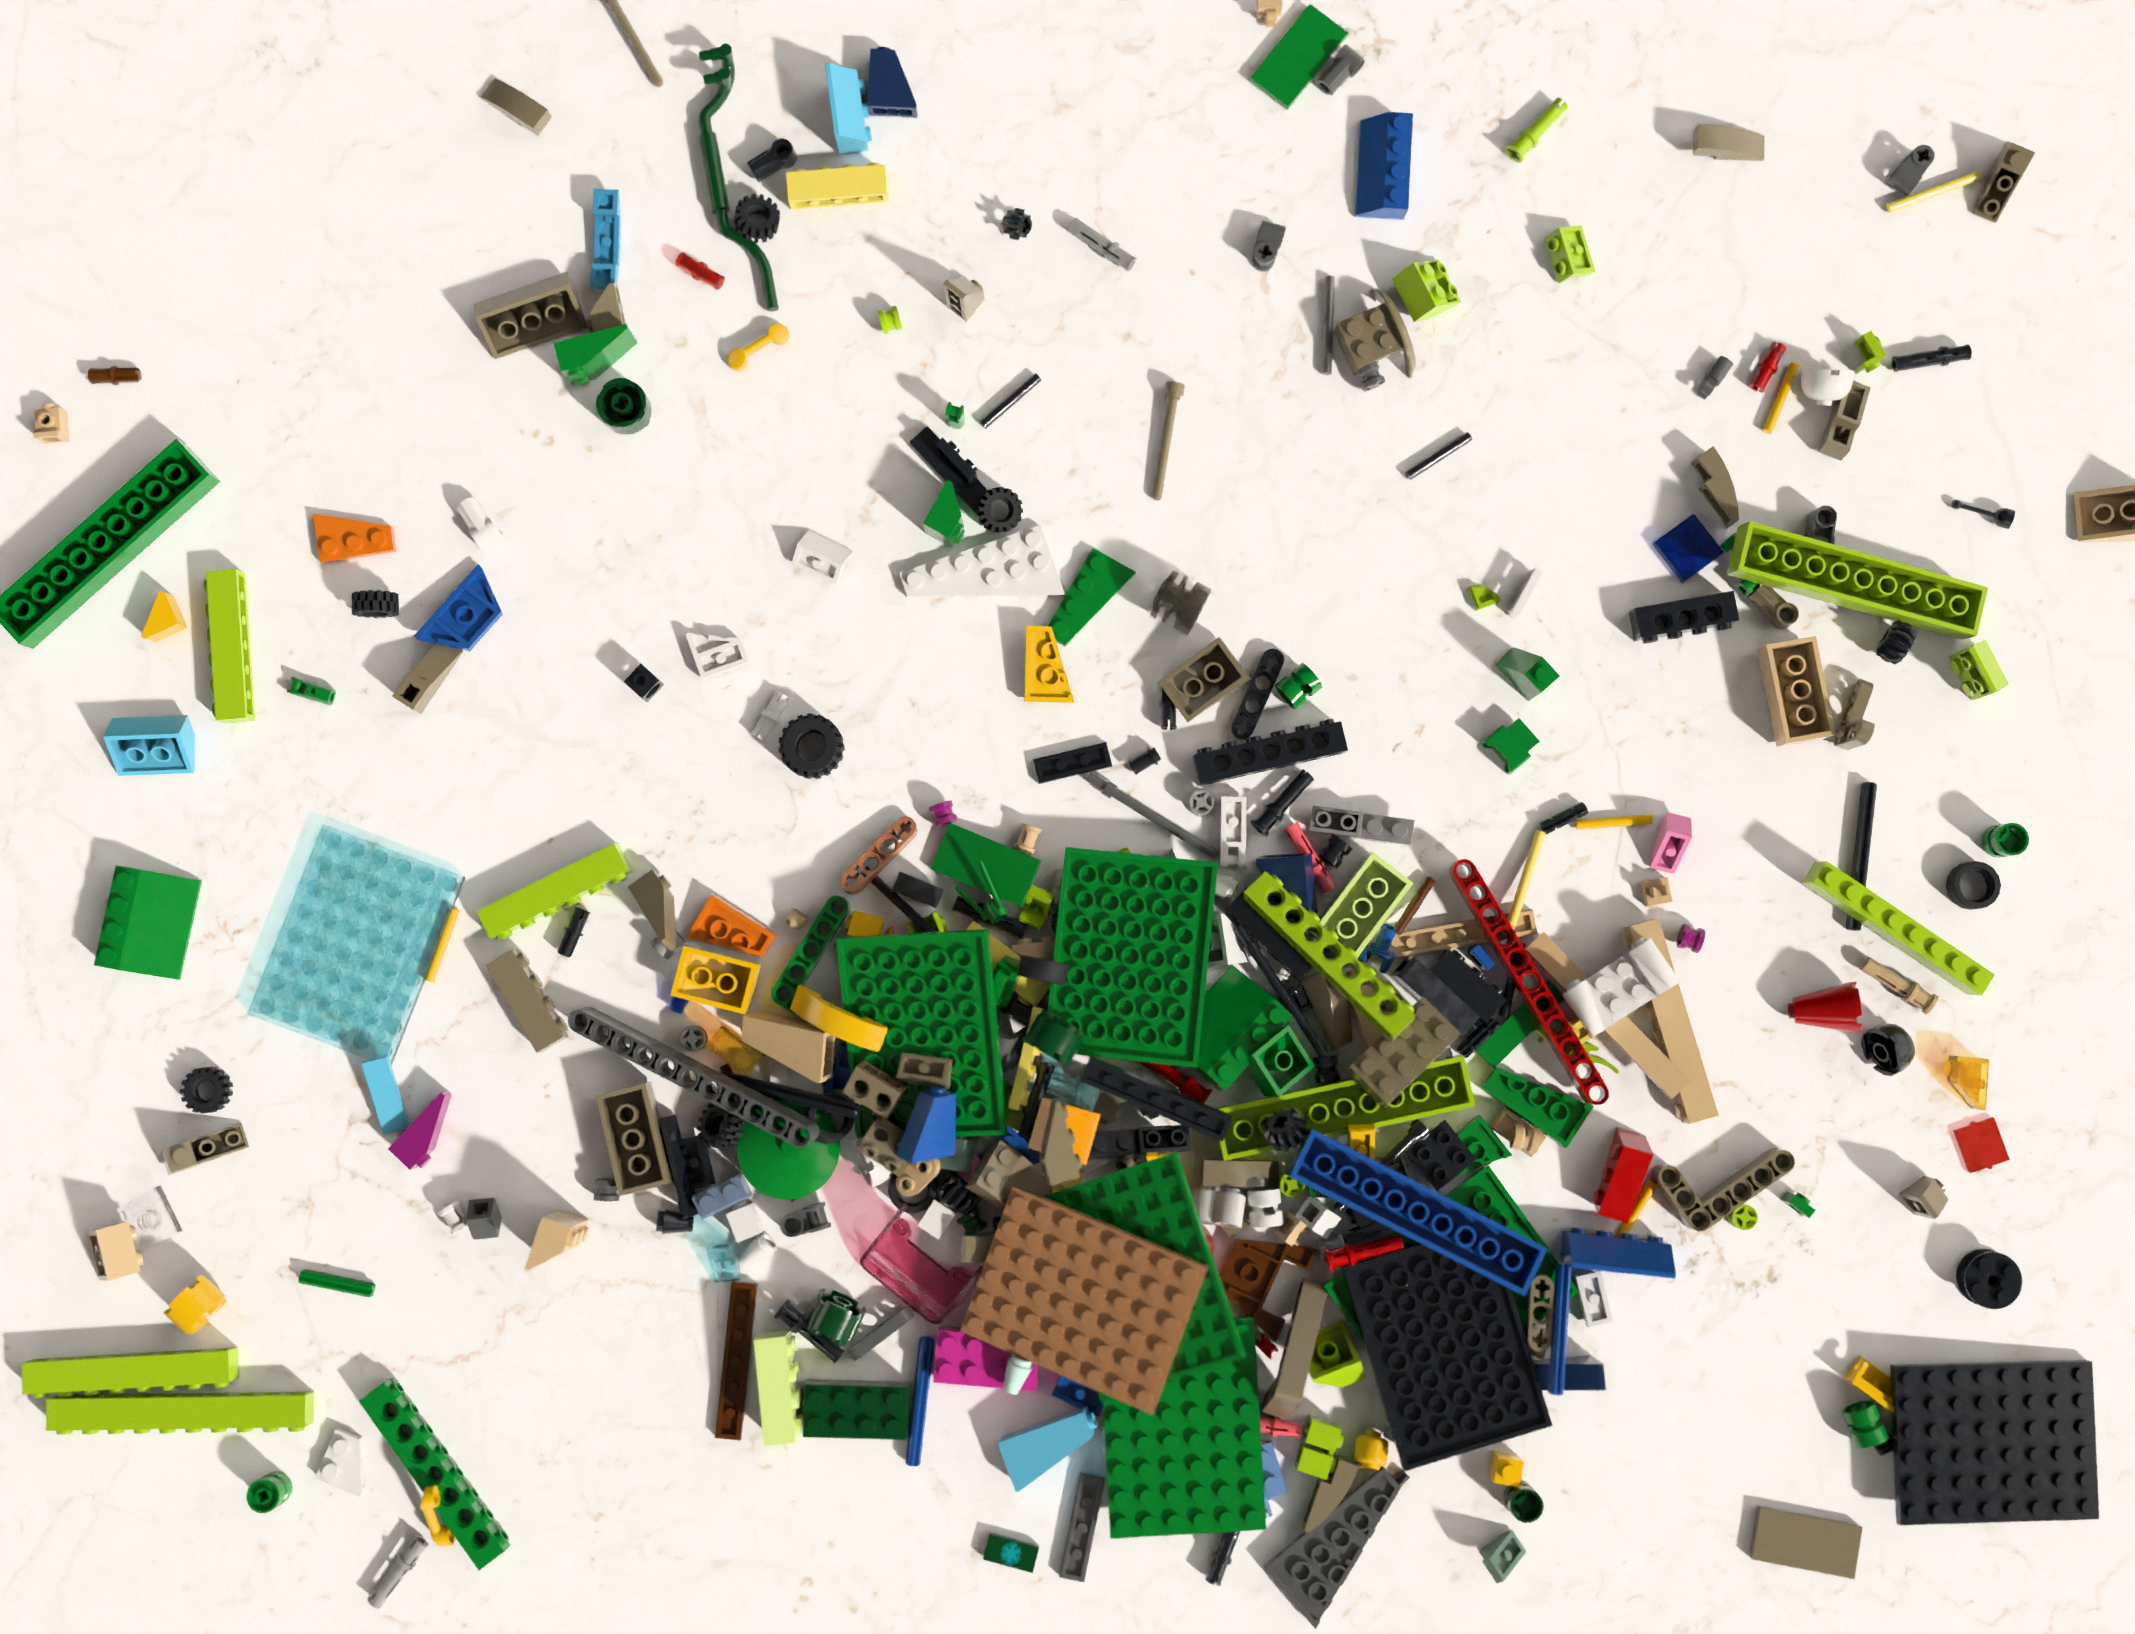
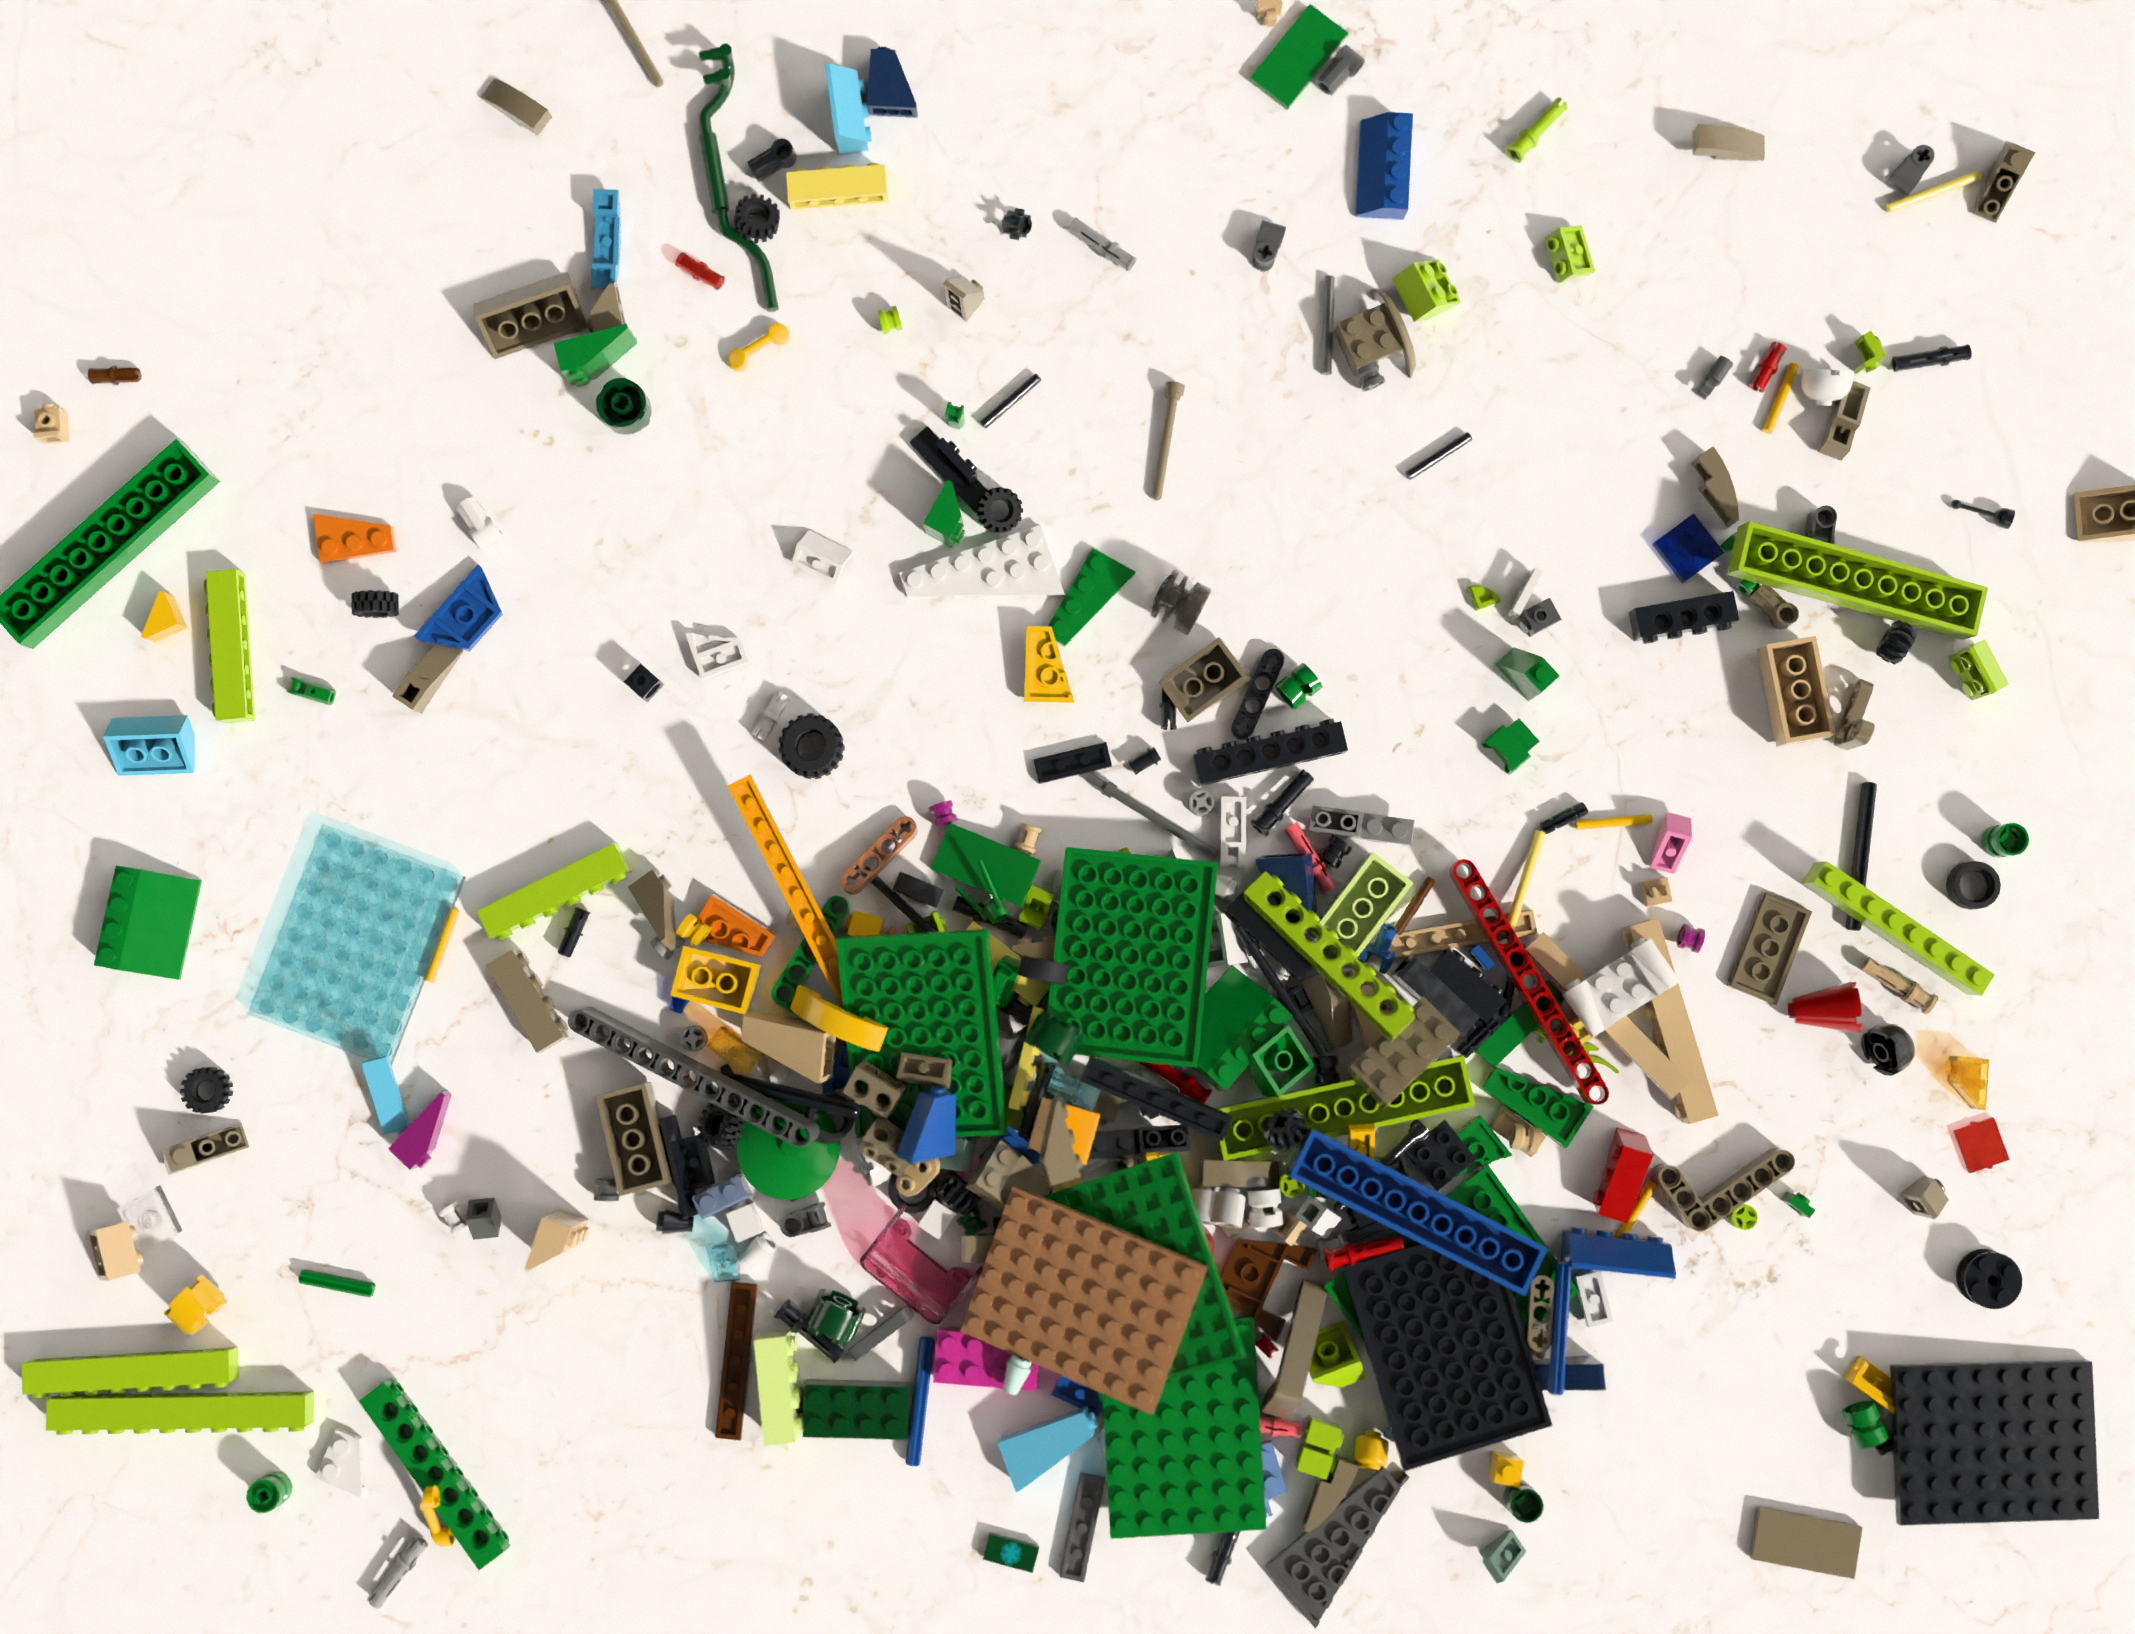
(693, 930): none -> yellow wheel
(789, 878): none -> light orange plate
(1539, 617): none -> dark grey brick
(1769, 948): none -> dark tan tile

